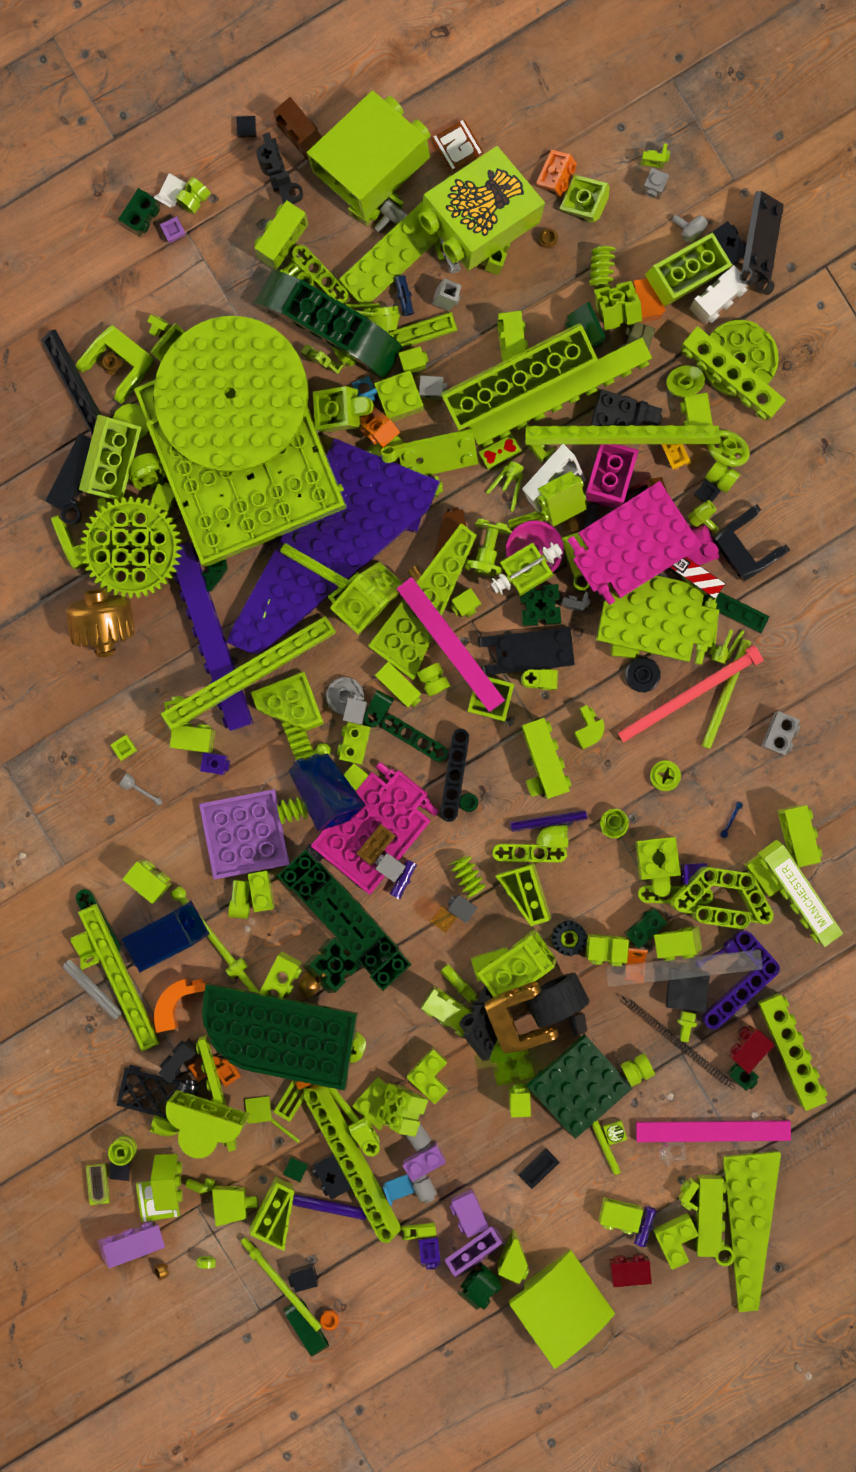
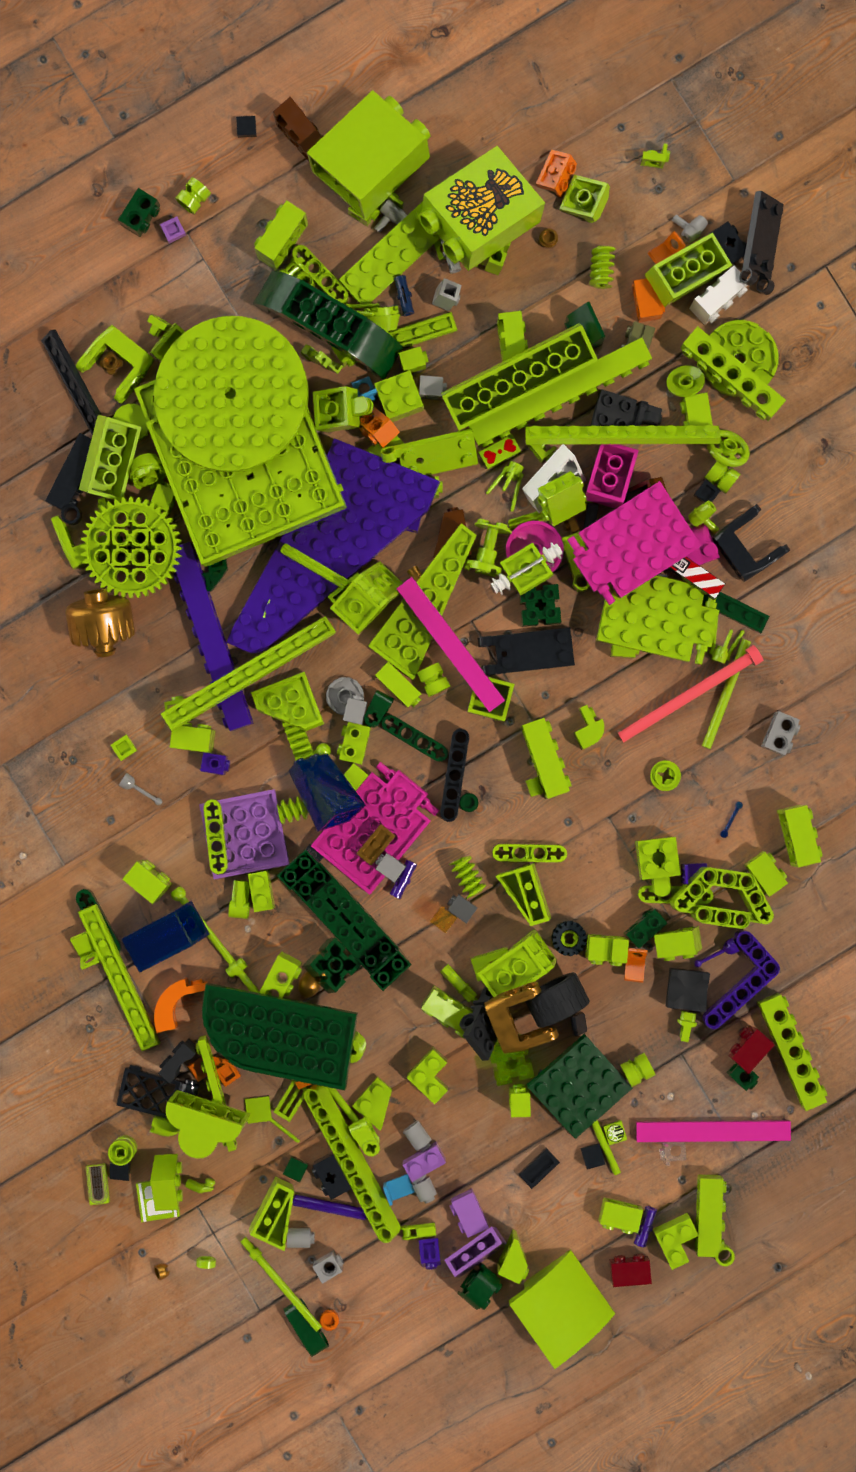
(92, 989): light grey axle -> none
(131, 1244): medium lavender wedge -> none
(170, 190): white bracket -> none
(219, 836): none -> lime beam
(231, 1204): lime torso -> none
(274, 167): black plate -> none
(300, 1238): none -> light grey brick
(303, 1278): black brick -> none
(322, 1272): none -> light grey brick
(401, 1109): lime brick -> none
(457, 145): tile -> none
(465, 604): lime brick -> none
(544, 679): lime piece -> none
(550, 820): dark purple axle -> none
(553, 836): lime brick -> none
(572, 602): dark grey bracket -> none
(592, 1156): none -> black slope
(614, 823): lime hair -> none
(618, 305): lime brick -> none
(642, 674): black wheel -> none
(655, 183): light grey brick -> none
(666, 249): none -> orange bracket
(676, 455): yellow hinge -> none
(684, 968): clear tile -> none
(685, 1046): black piece -> none
(687, 1191): lime bracket -> none
(750, 1201): lime wing -> none
(800, 893): lime brick -> none

